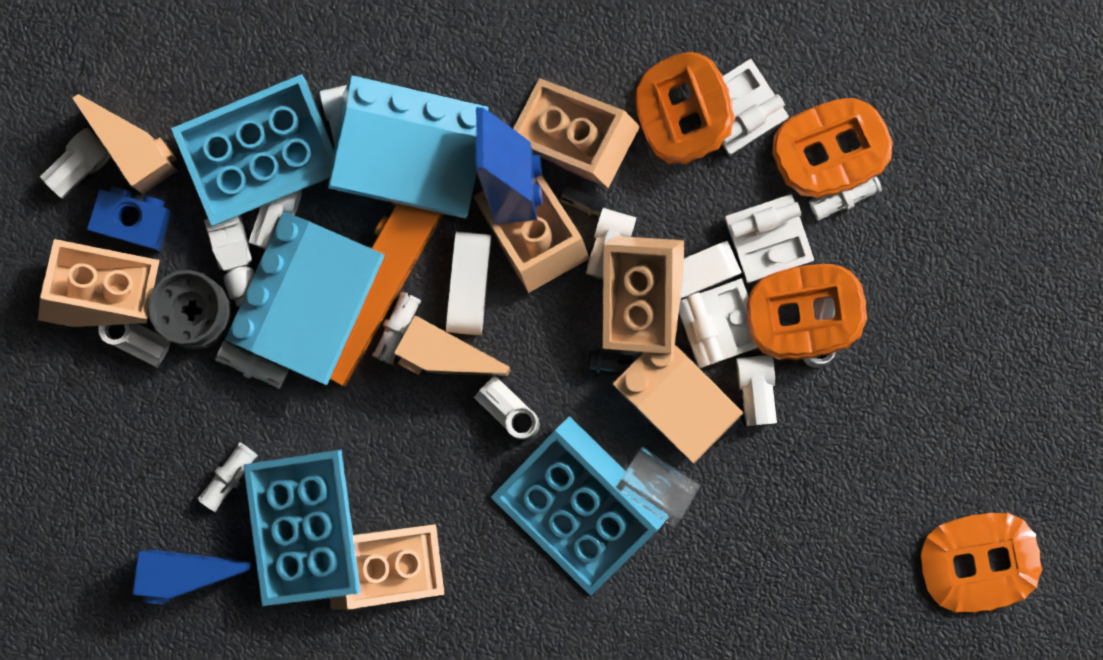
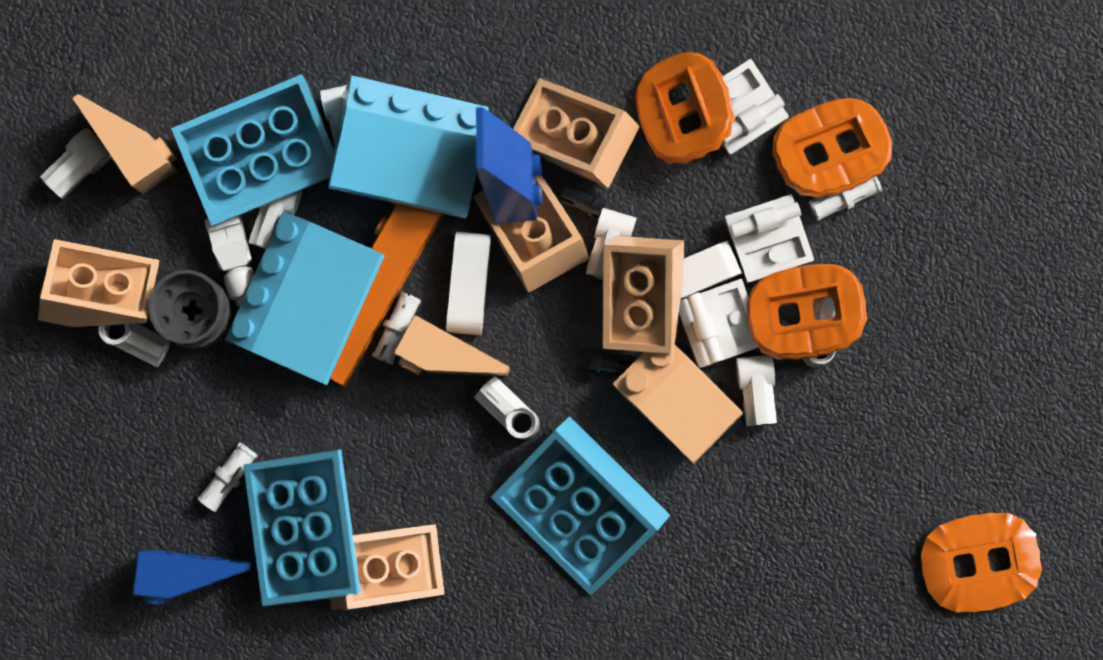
(109, 213): blue brick -> none
(251, 364): white pin -> none
(658, 487): clear tile -> none

